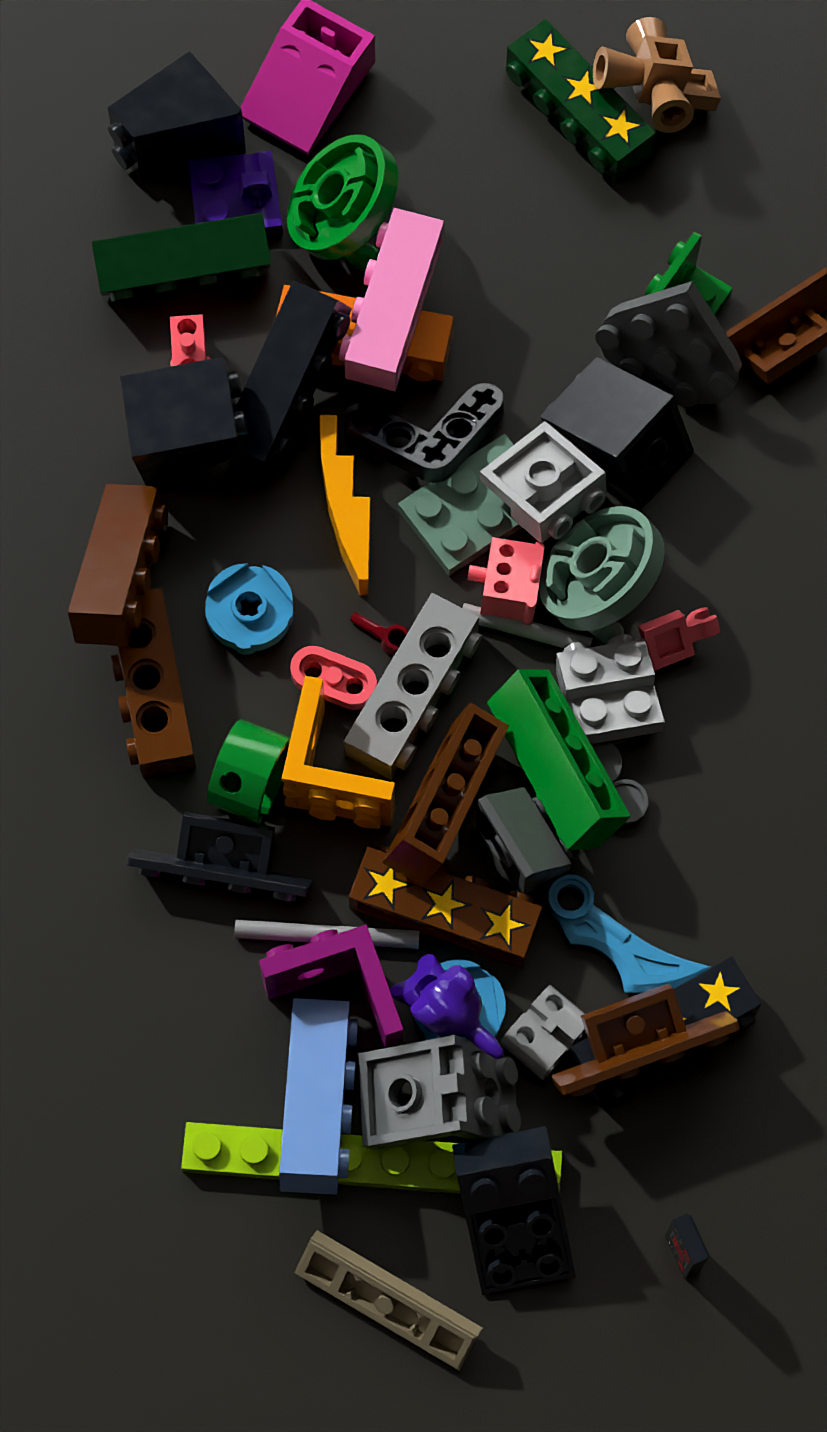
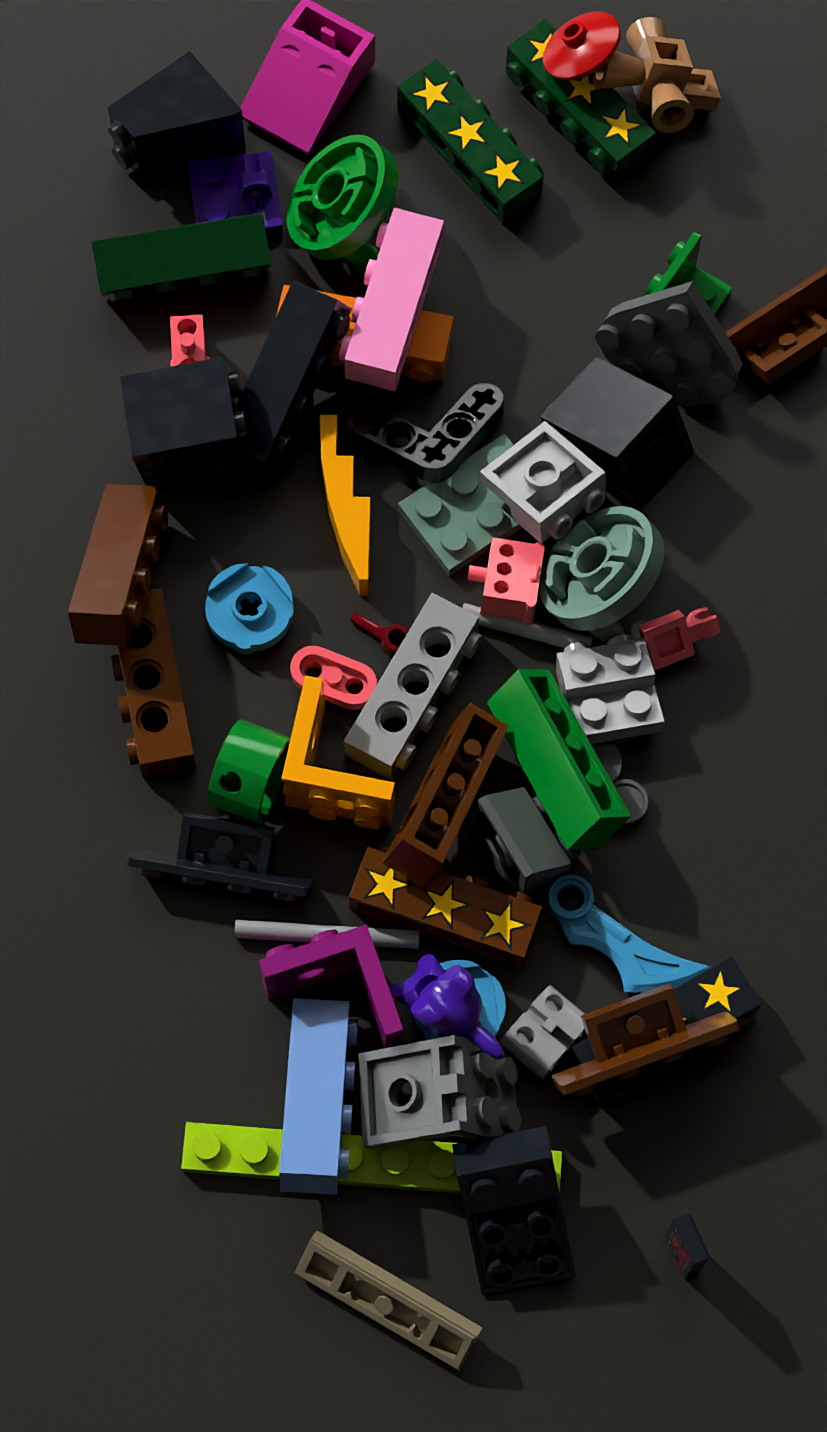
(470, 140): none -> dark green brick
(582, 46): none -> red dish

